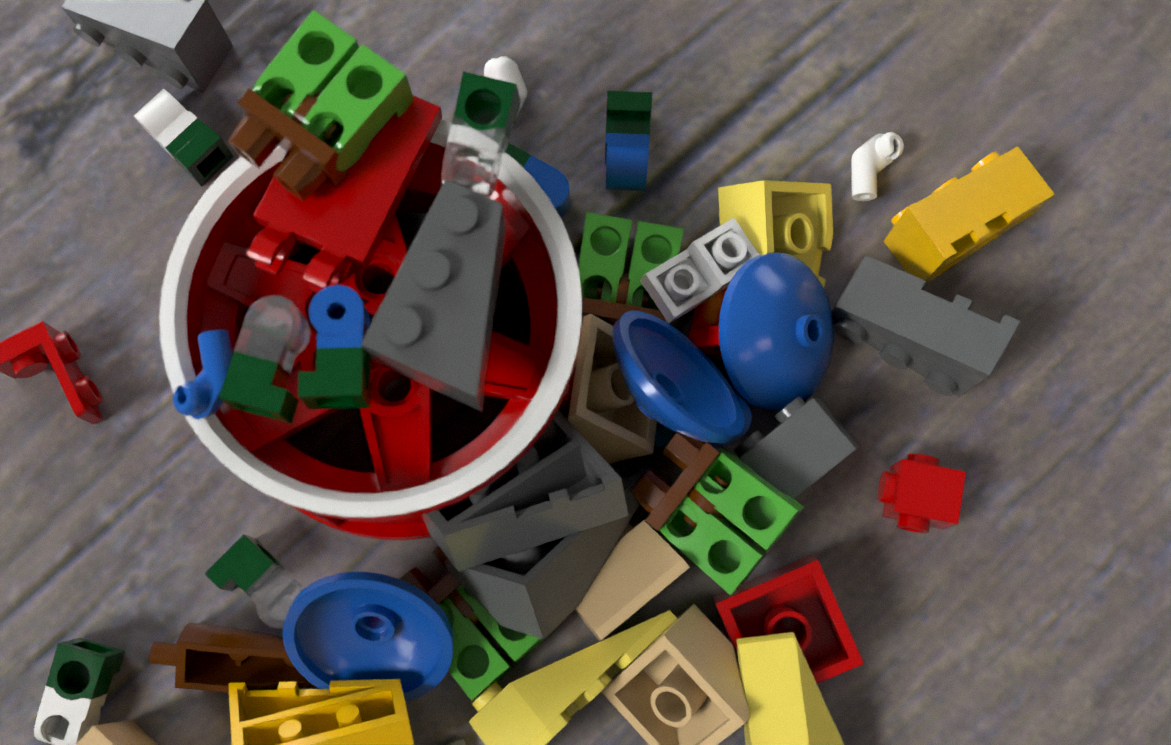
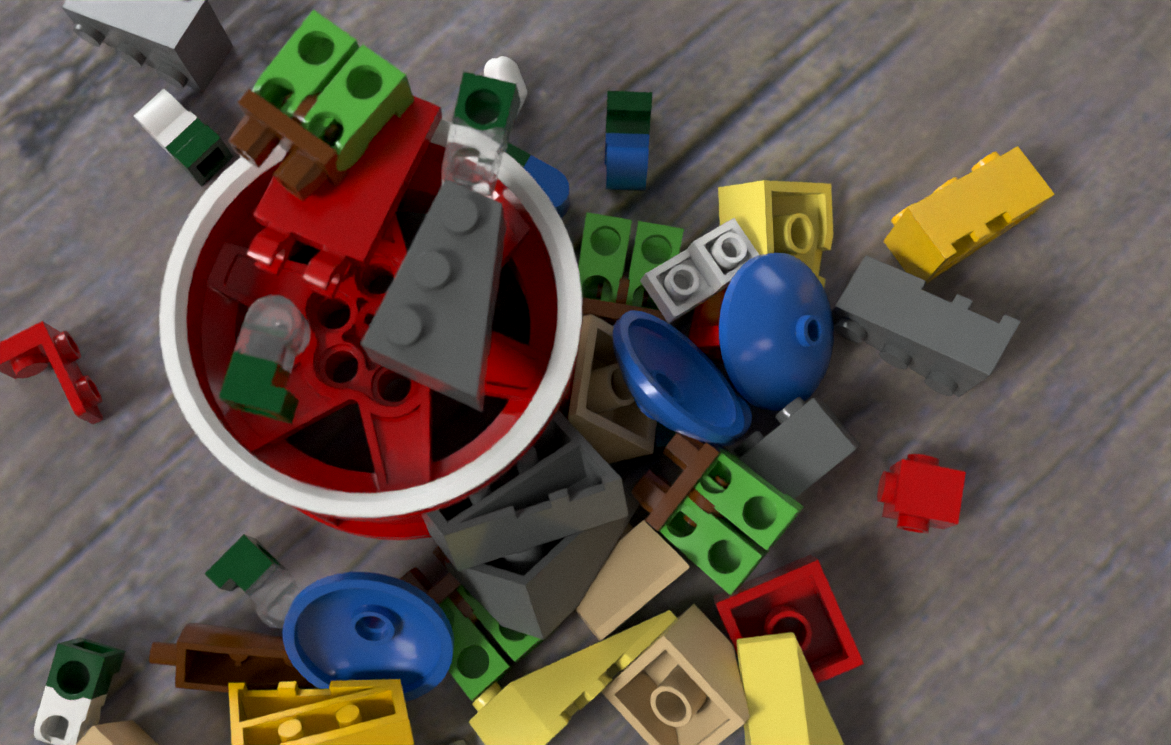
(201, 395): blue arm -> none
(342, 364): leg -> none
(870, 160): white arm -> none

